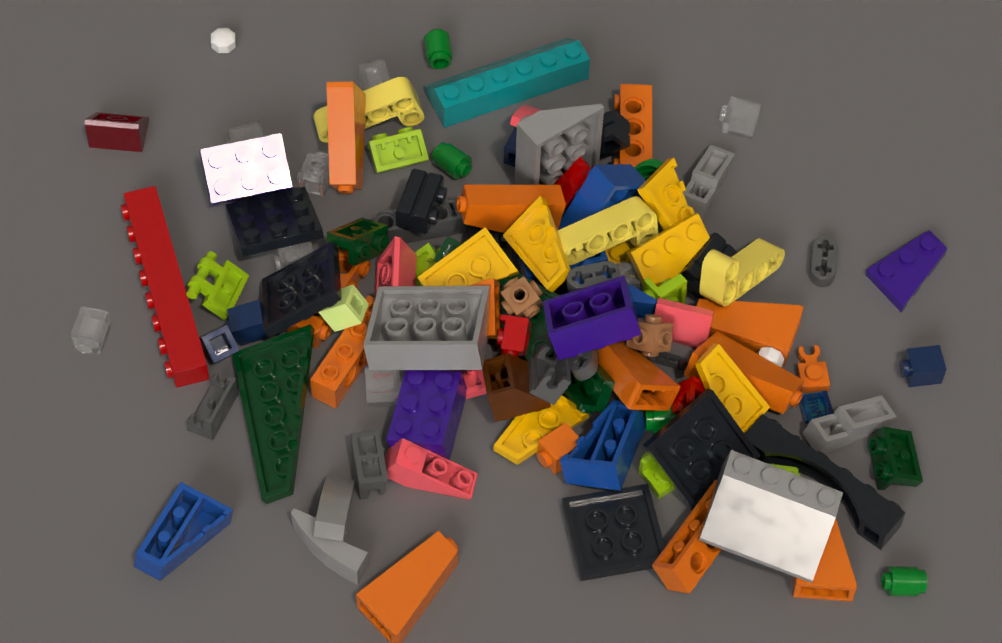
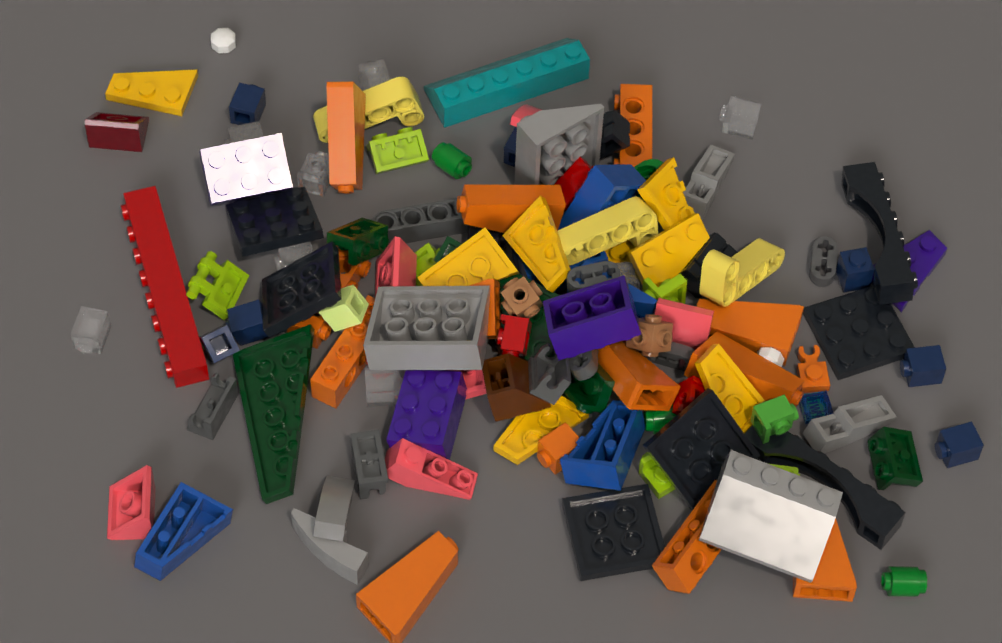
(132, 506): none -> coral slope
(153, 90): none -> yellow wing
(247, 104): none -> dark blue brick
(420, 201): black brick -> none
(438, 48): green brick -> none
(773, 417): none -> bright green brick
(854, 269): none -> dark blue brick
(857, 332): none -> black plate
(866, 193): none -> black arch
(959, 445): none -> dark blue brick

